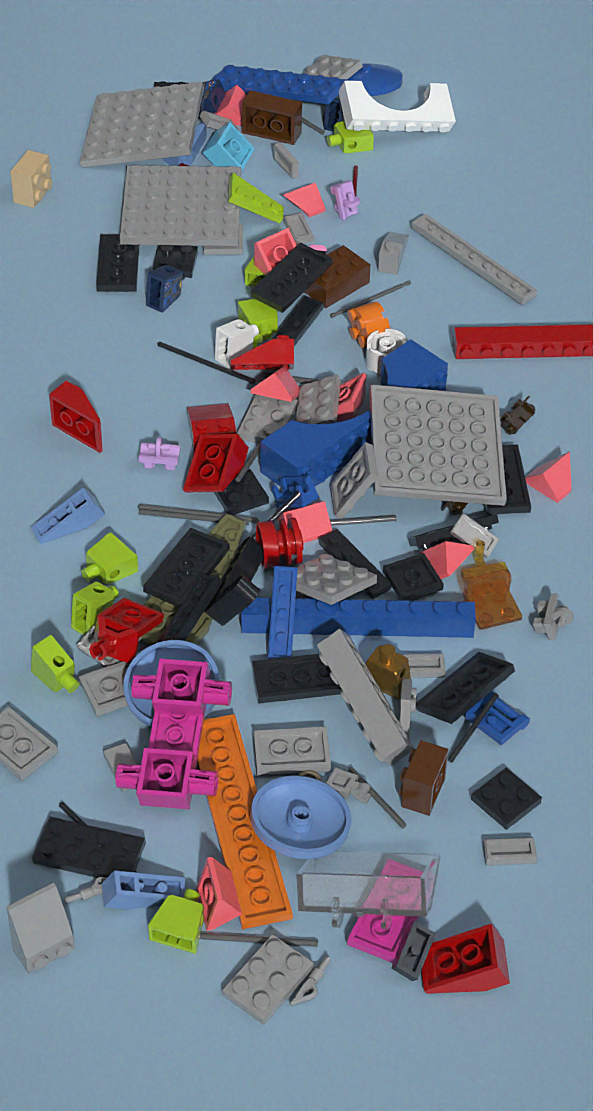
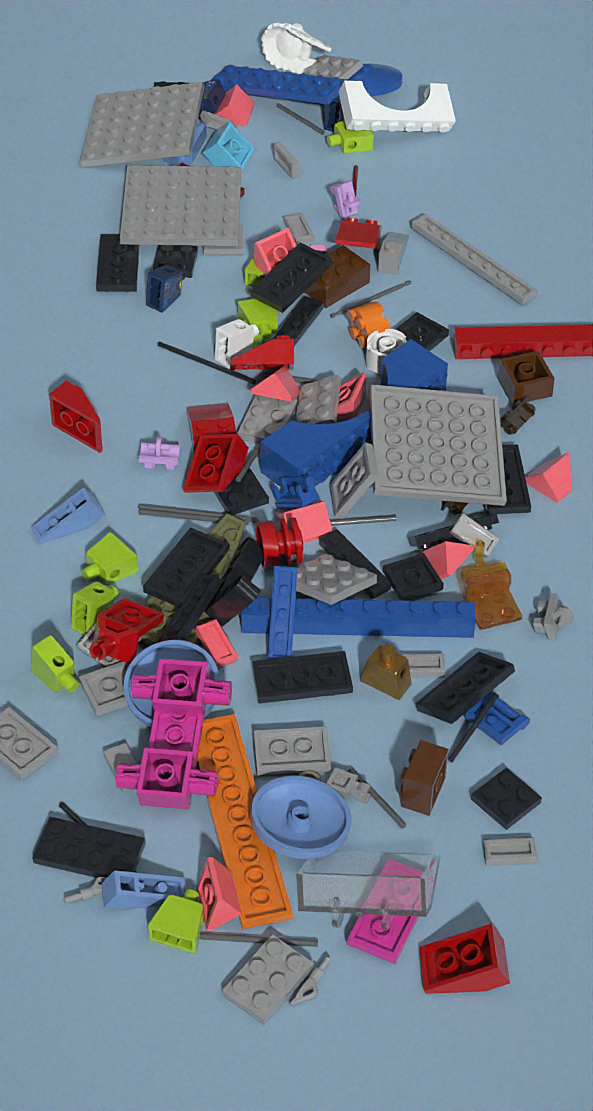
(31, 178): tan brick -> none
(40, 928): light grey slope -> none
(216, 643): none -> coral tile
(250, 198): lime wing -> none
(272, 117): reddish brown brick -> none
(282, 509): black axle -> none
(290, 47): none -> white piece
(307, 199): coral slope -> none
(359, 234): none -> red slope
(365, 697): light grey brick -> none
(408, 704): light grey wing -> none
(413, 950): black plate -> none
(423, 331): none -> black plate
(525, 377): none -> reddish brown brick

